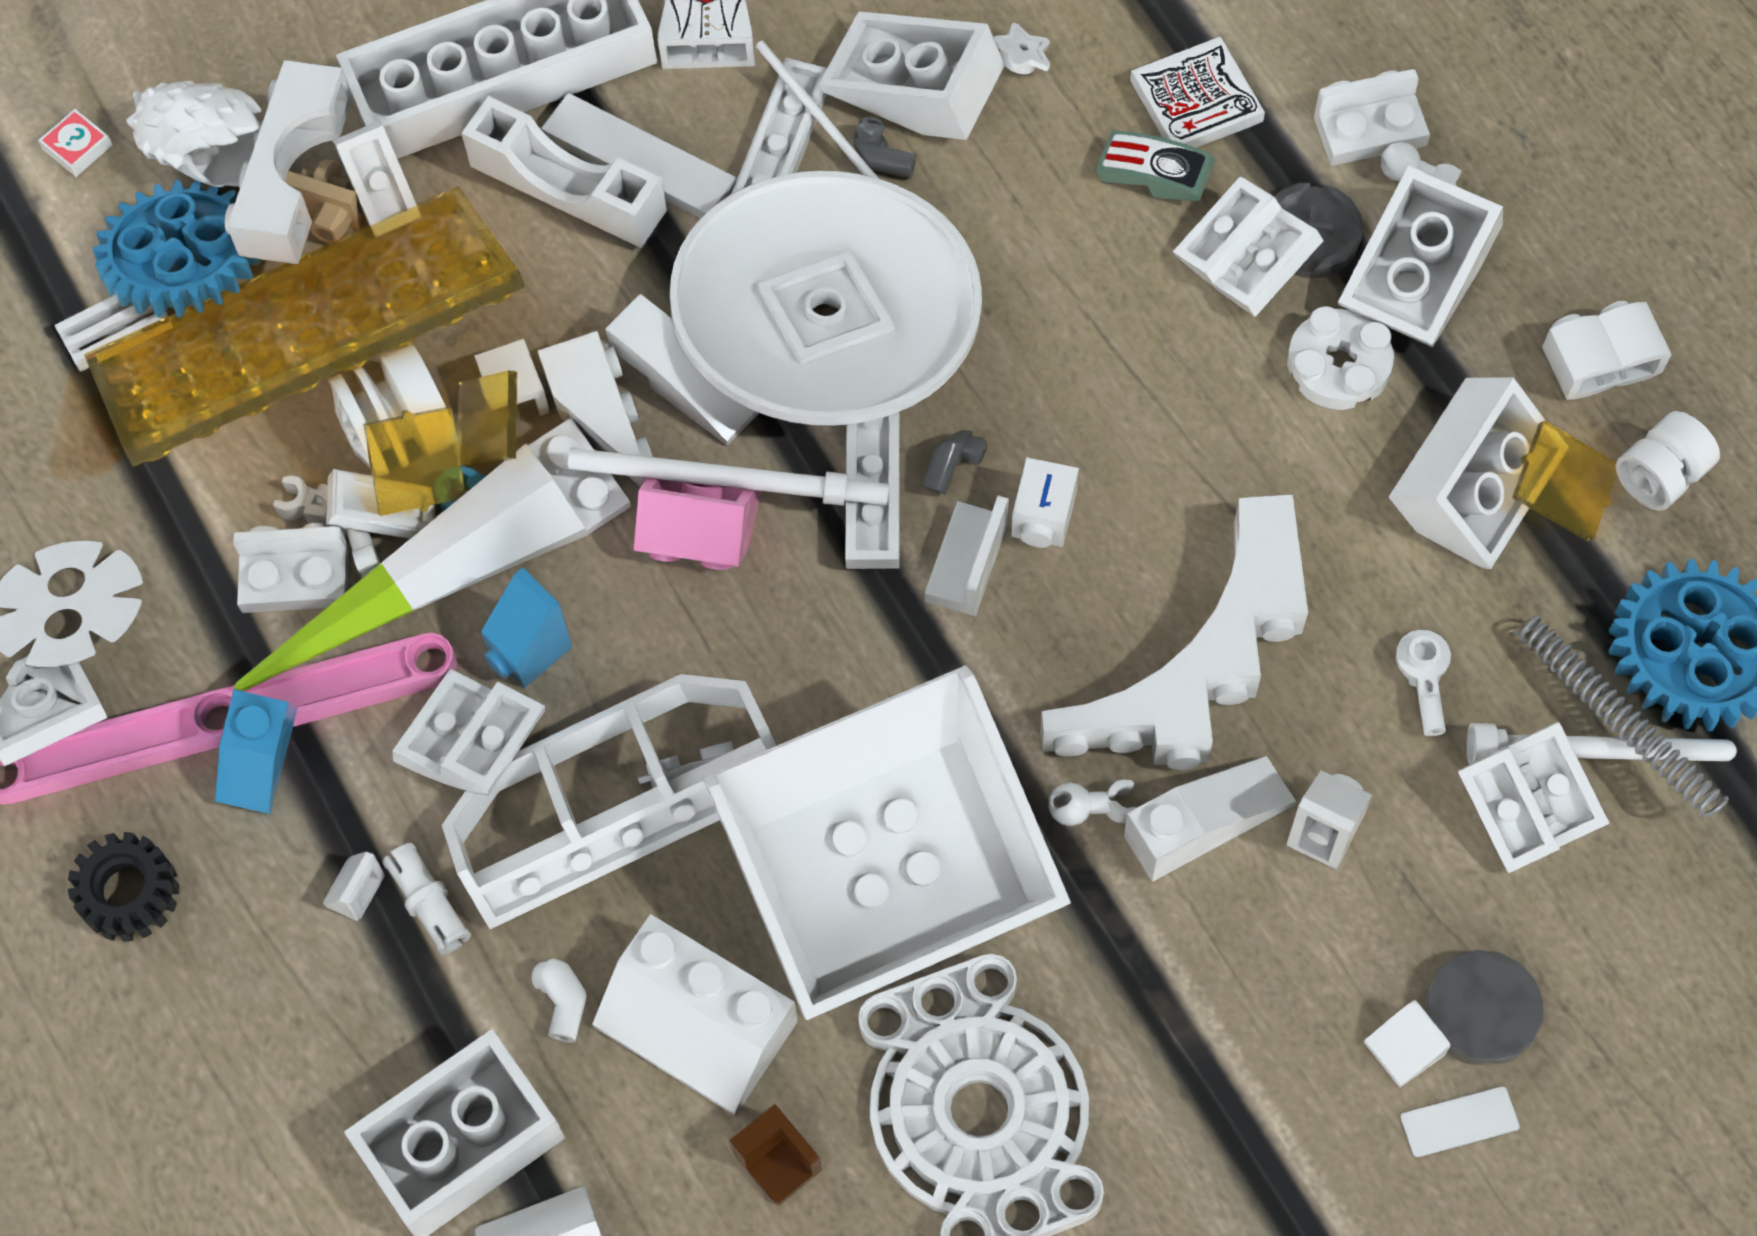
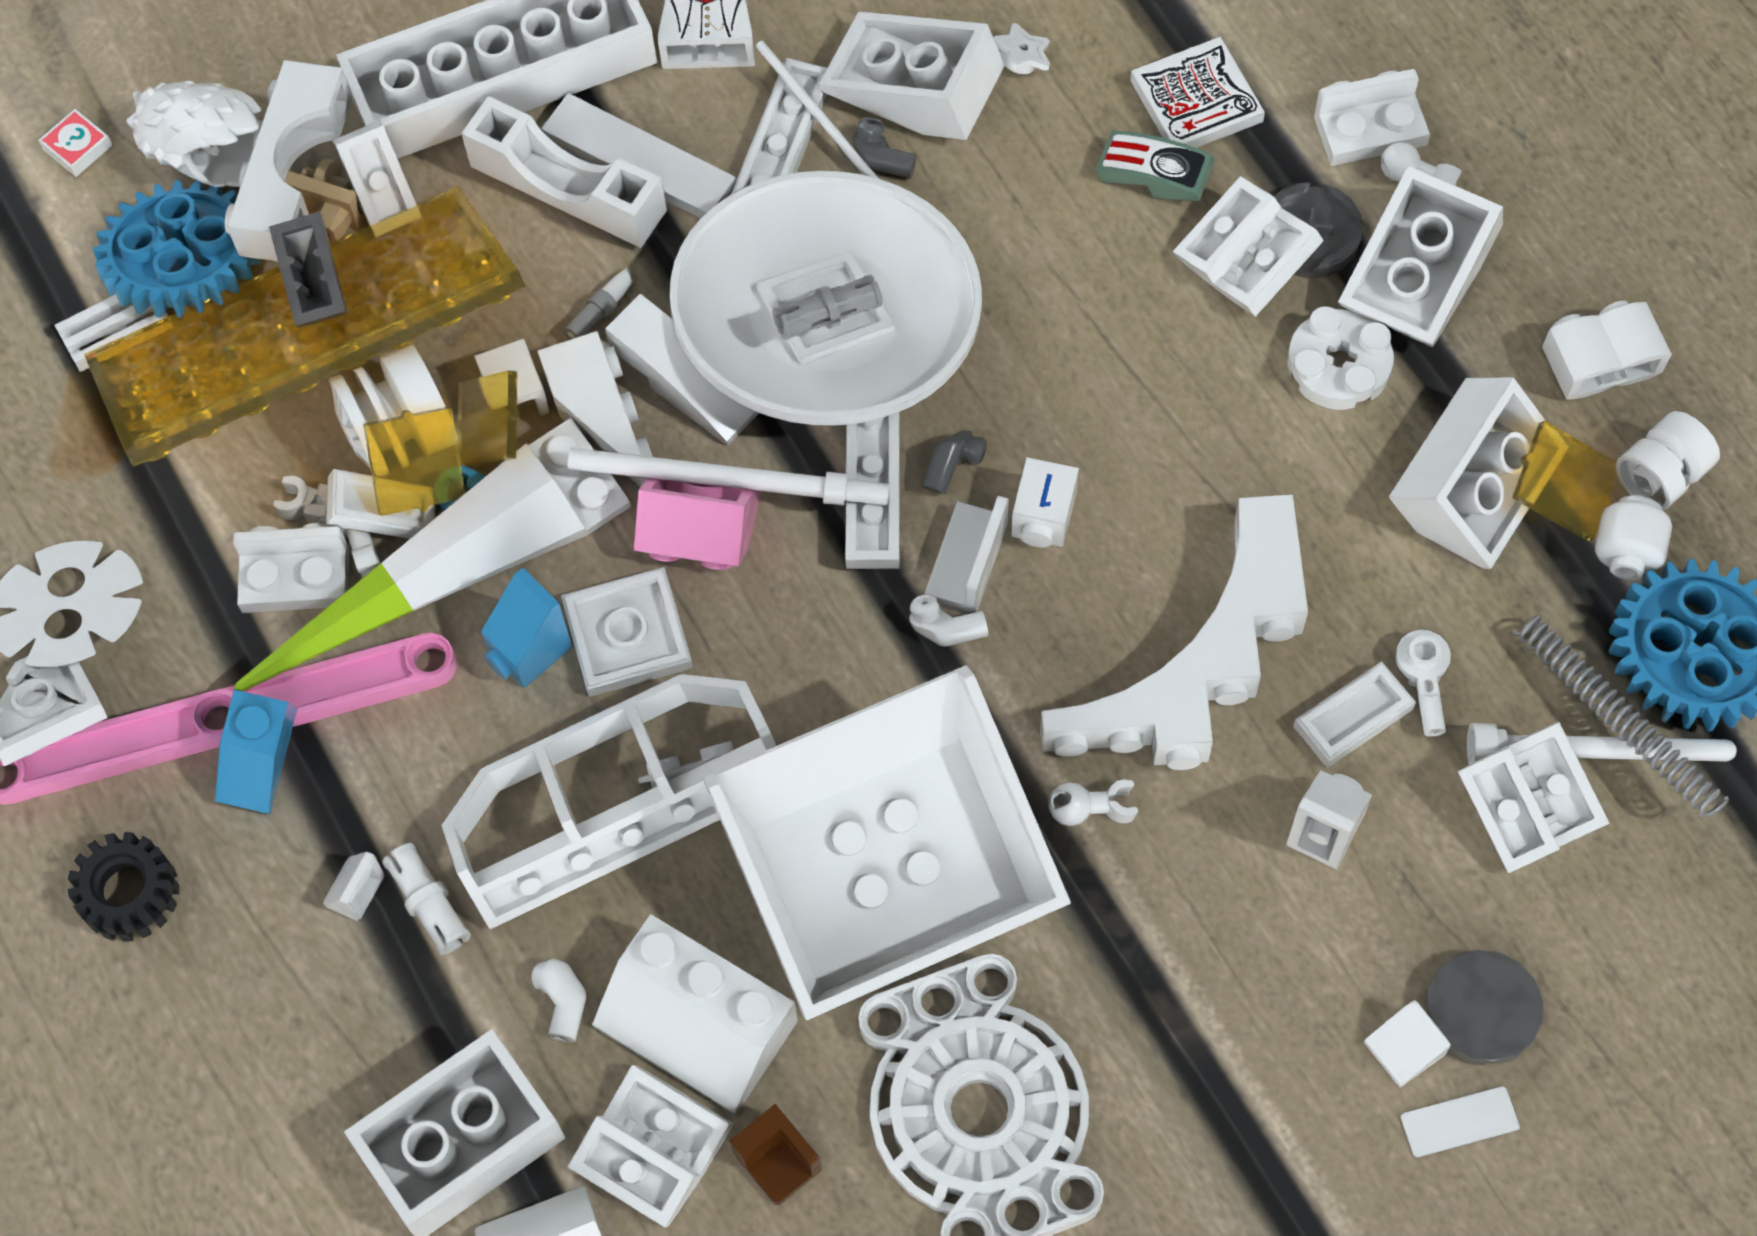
(308, 269): none -> flat silver slope
(467, 733): white slope -> none
(600, 305): none -> light grey piece
(626, 631): none -> white tile
(650, 1146): none -> white slope
(827, 307): none -> light grey pin
(942, 628): none -> white arm
(1204, 815): white slope -> none
(1354, 714): none -> white tile
(1633, 537): none -> white head

